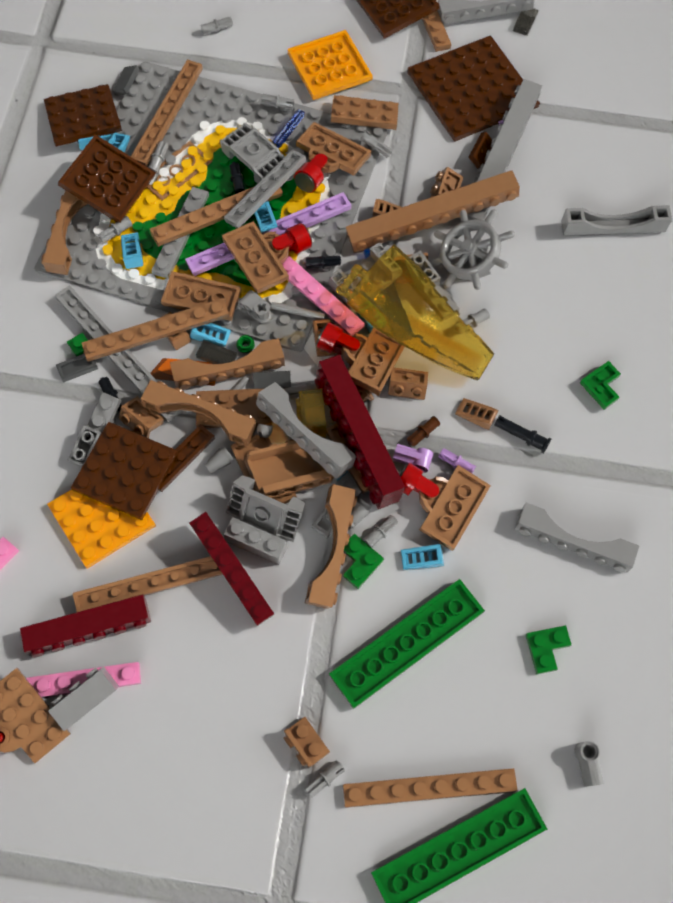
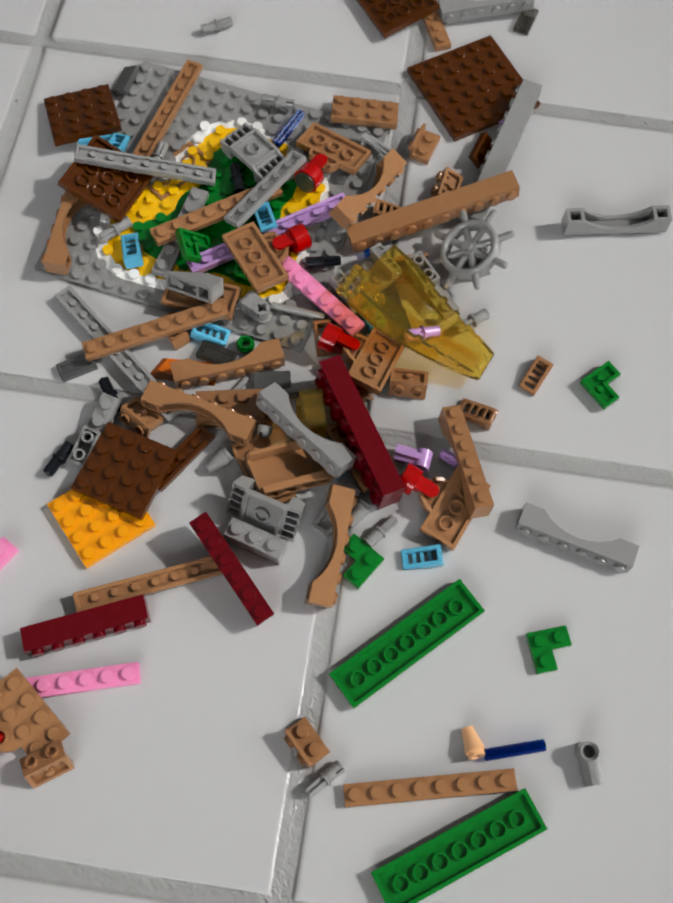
(46, 764): none -> medium nougat bracket
(58, 458): none -> black axle
(76, 344): green plate -> none
(83, 697): light grey brick -> none
(144, 165): none -> light grey tile
(192, 244): none -> green plate
(195, 284): none -> light grey slope
(329, 64): light orange plate -> none
(350, 206): none -> medium nougat arch
(423, 145): none -> medium nougat bracket
(423, 431): reddish brown axle -> none
(427, 332): none -> lavender axle
(472, 743): none -> light nougat cone
(475, 488): none -> medium nougat arch
(514, 749): none -> clear blue axle
(530, 437): black pin -> none
(544, 364): none -> medium nougat slope

